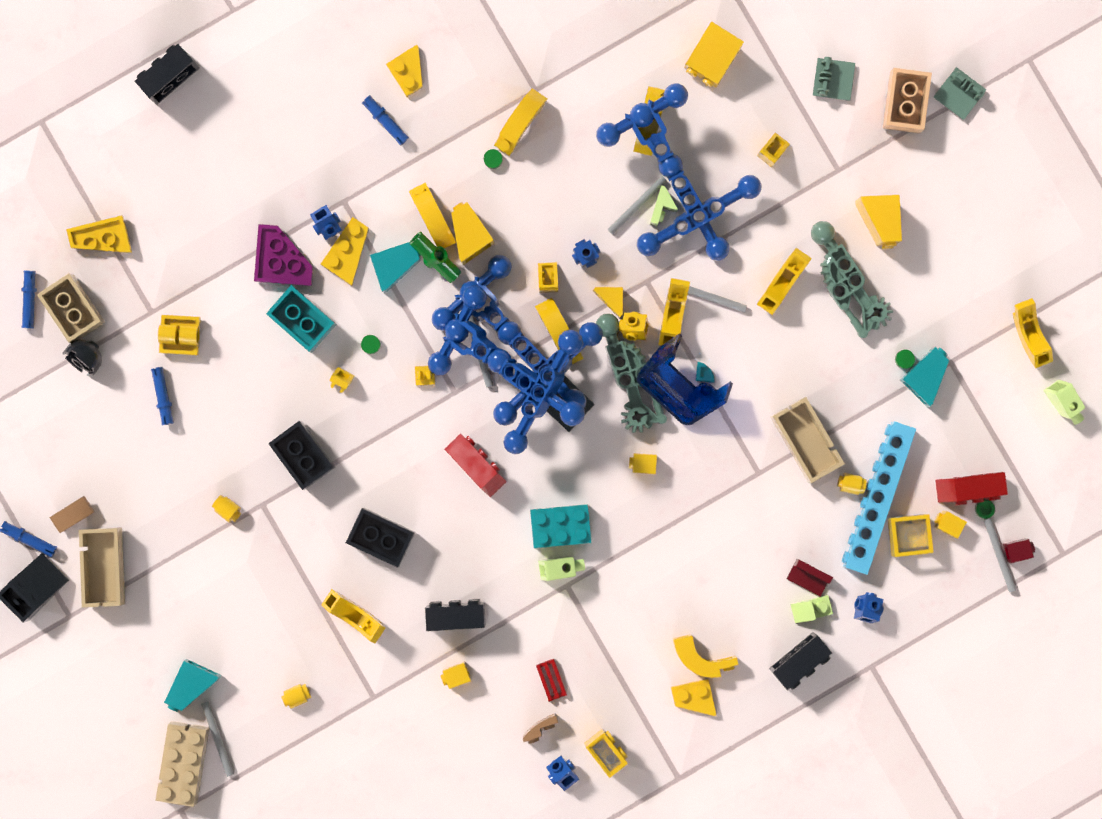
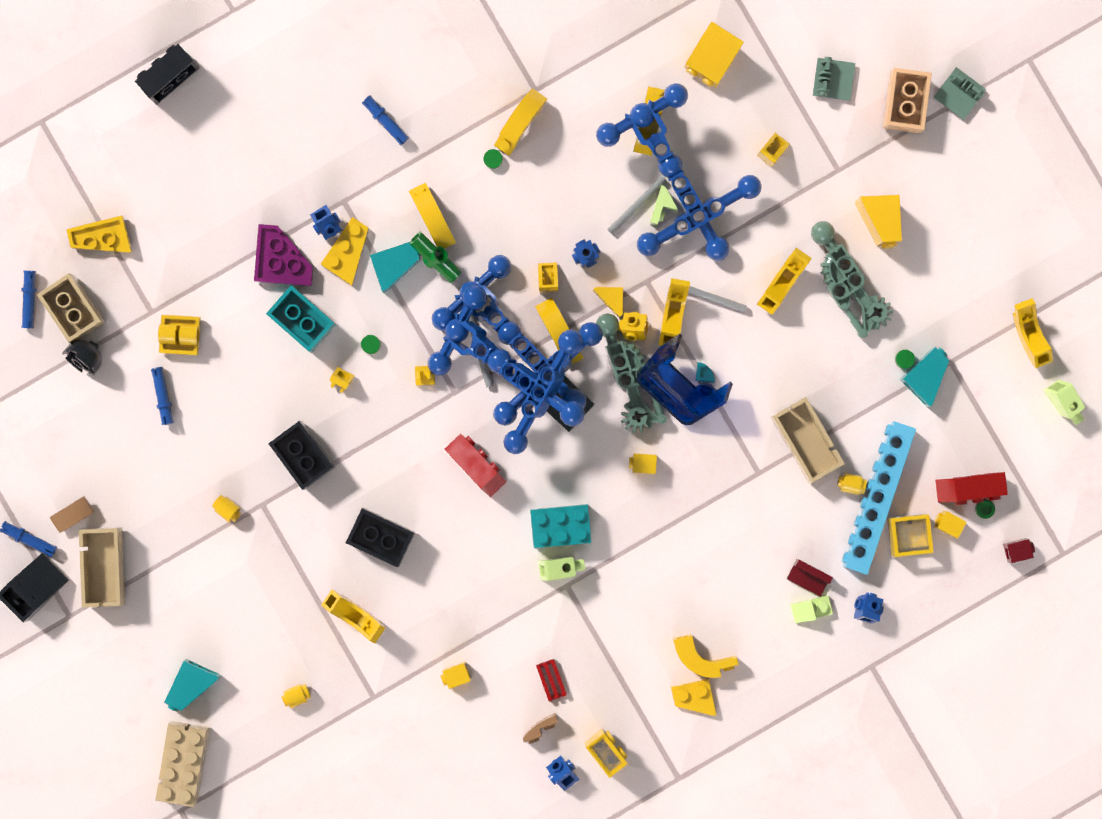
(217, 738): light grey bar -> none
(407, 70): yellow wing -> none
(455, 615): black brick -> none
(470, 233): yellow slope -> none
(801, 661): black brick -> none
(999, 554): light grey bar -> none

